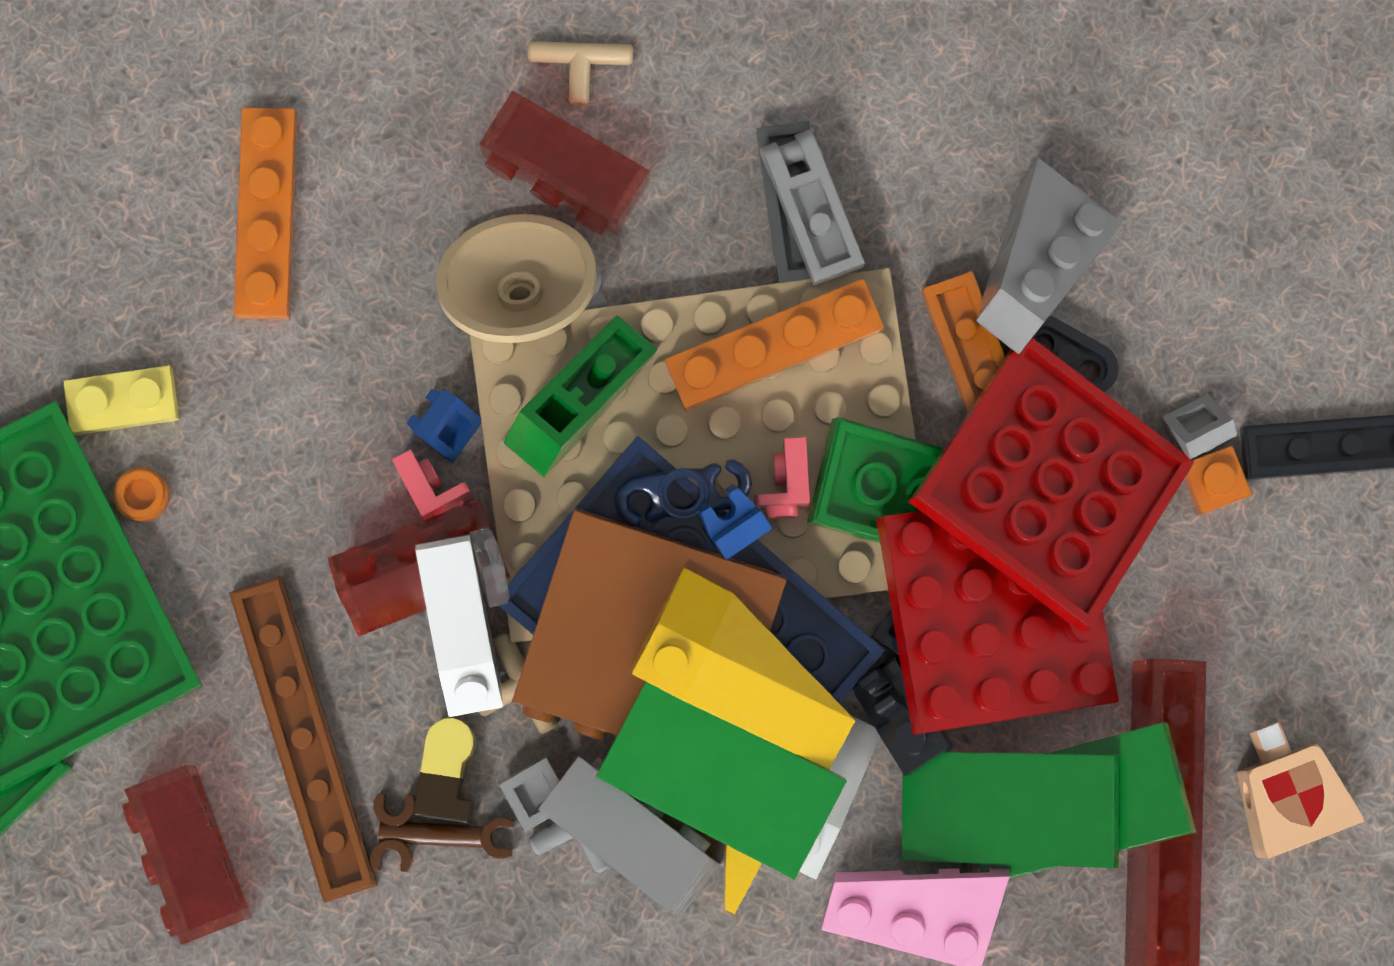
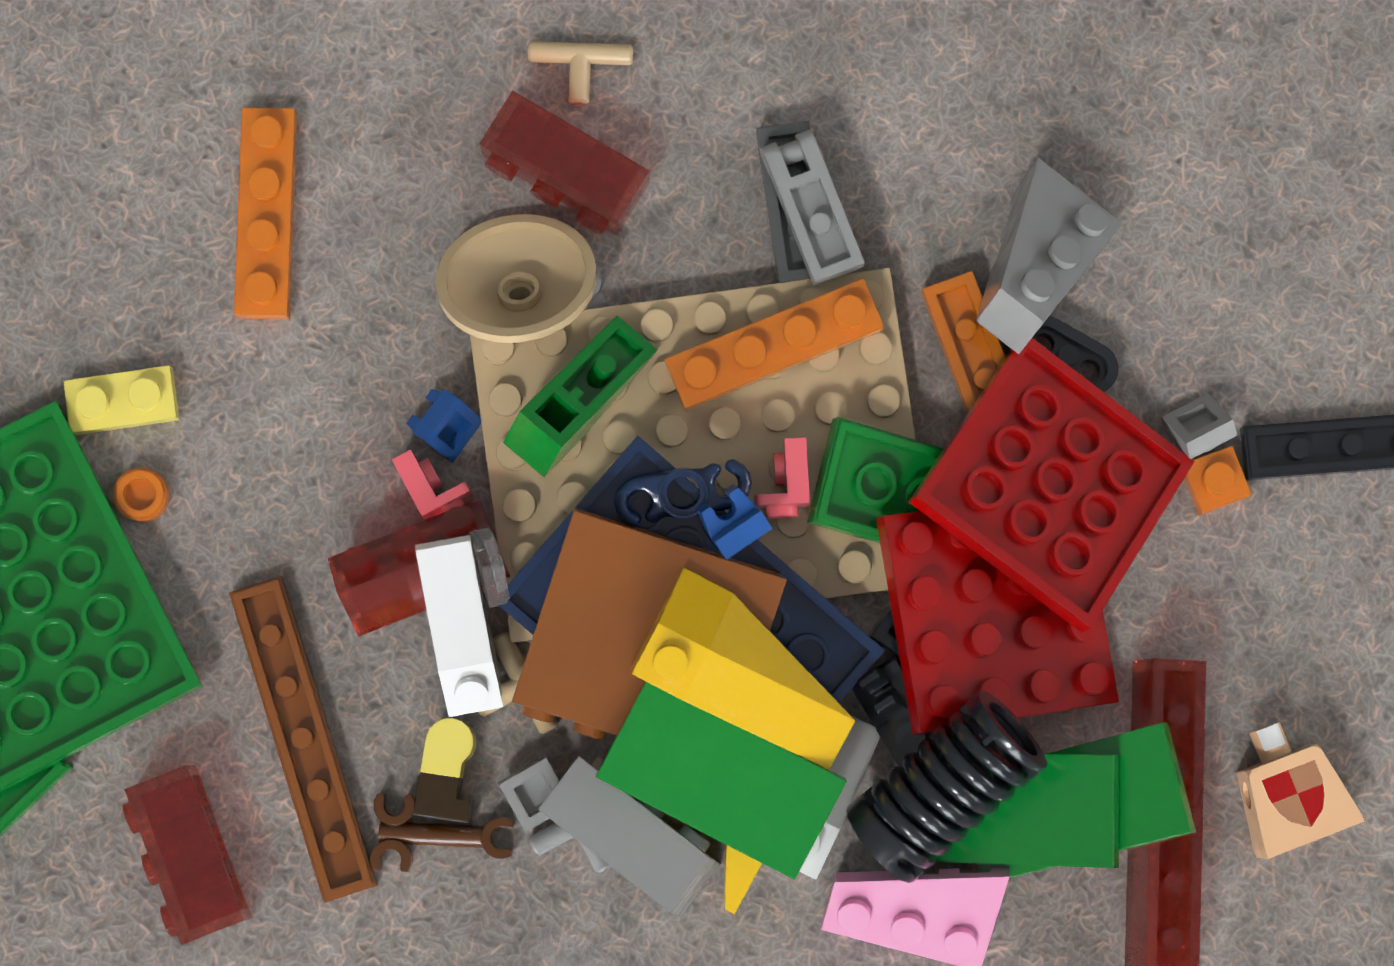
(932, 786): none -> black piece

